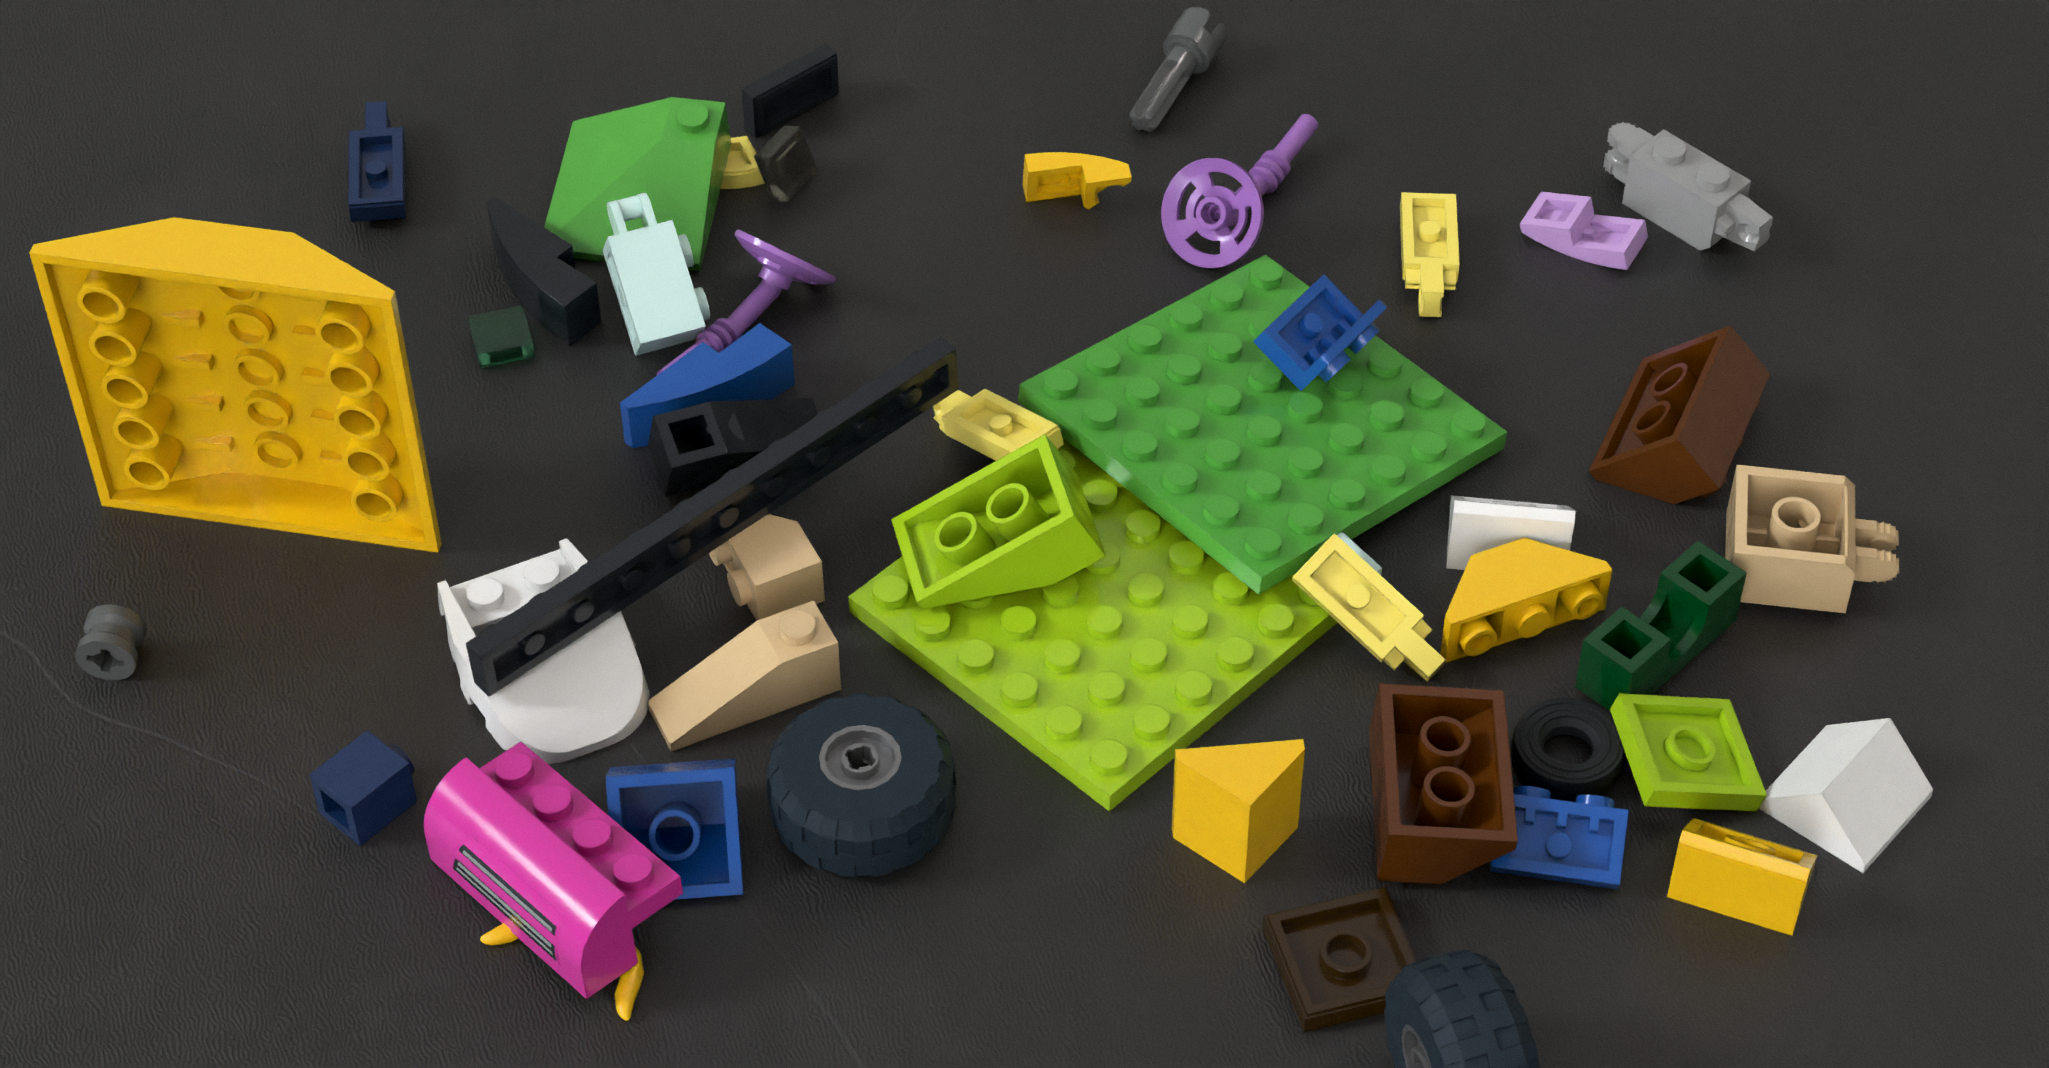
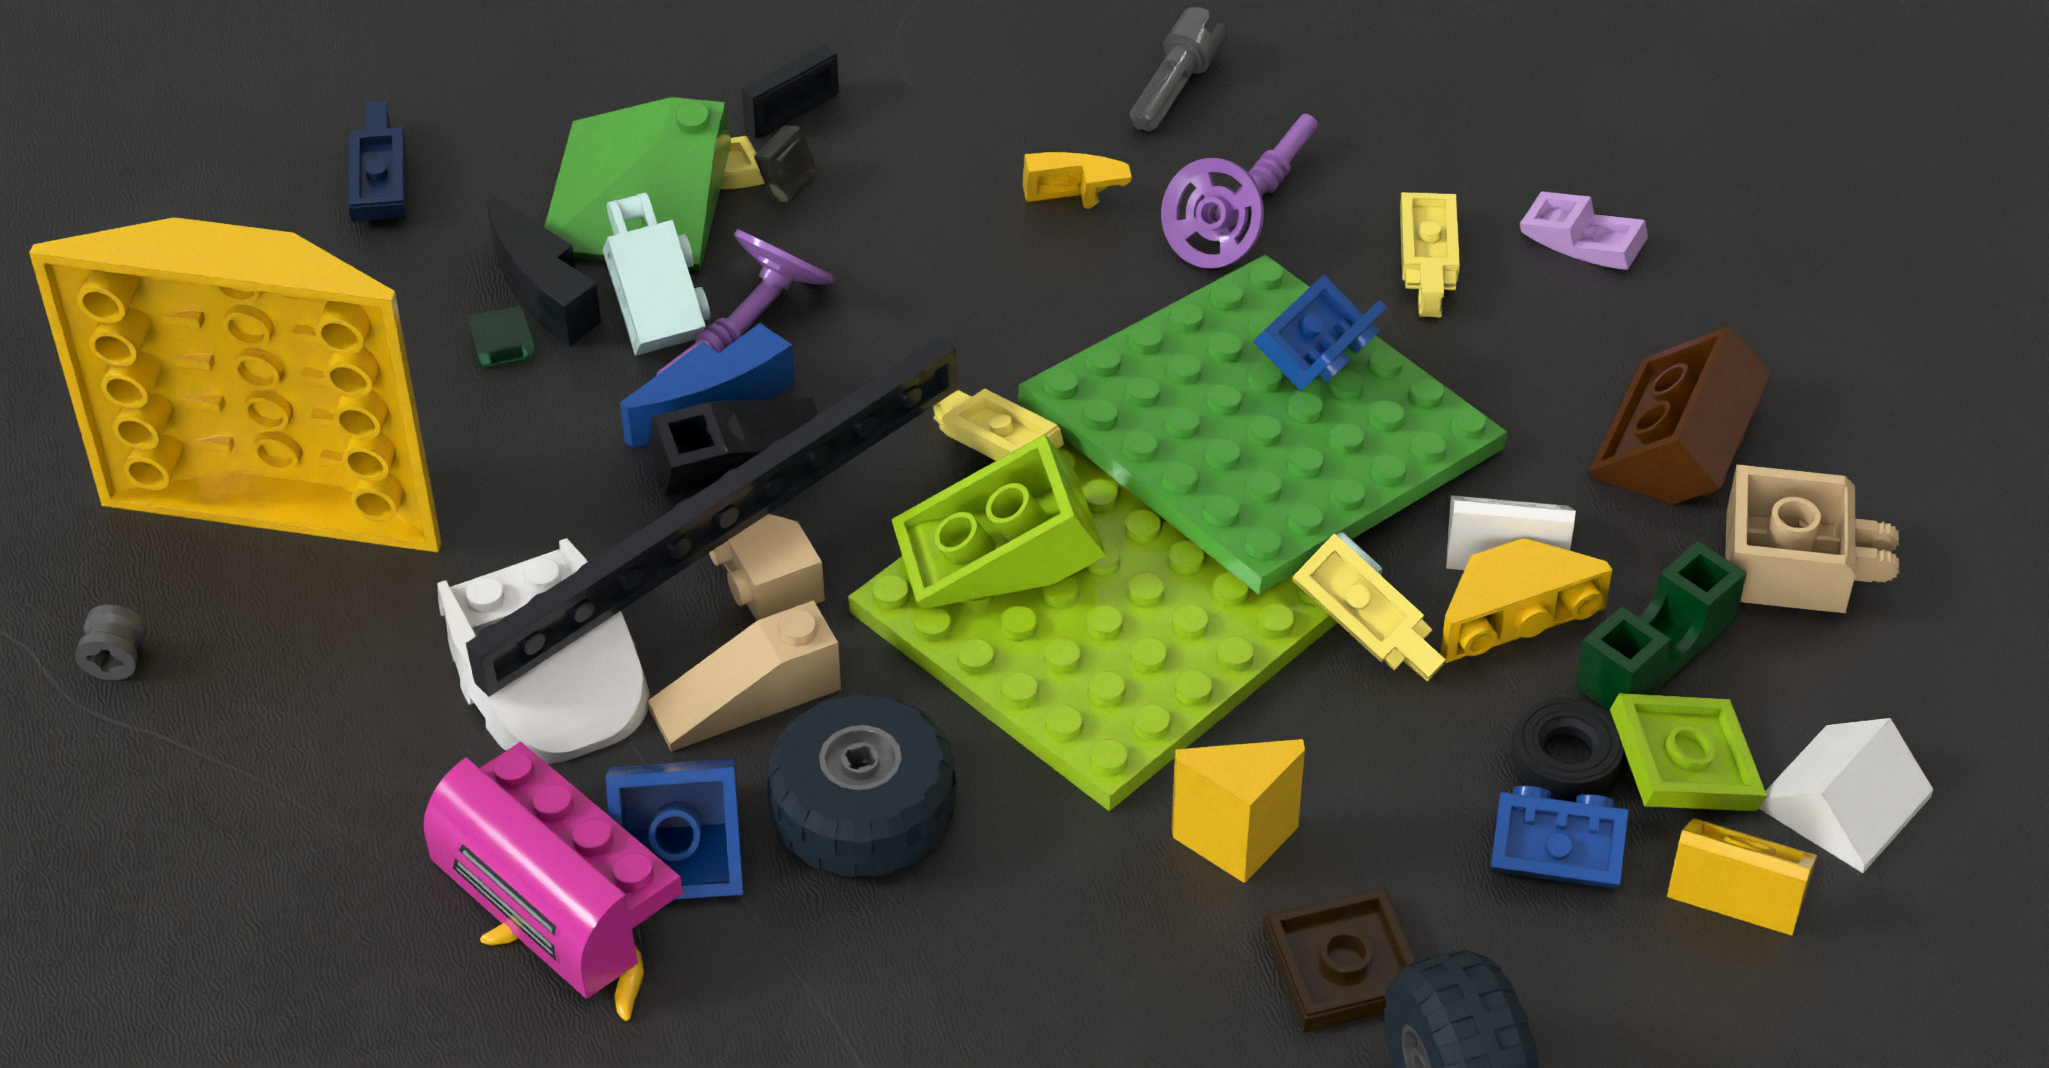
(364, 787): dark blue brick -> none
(1440, 781): reddish brown slope -> none
(1684, 189): light grey hinge -> none

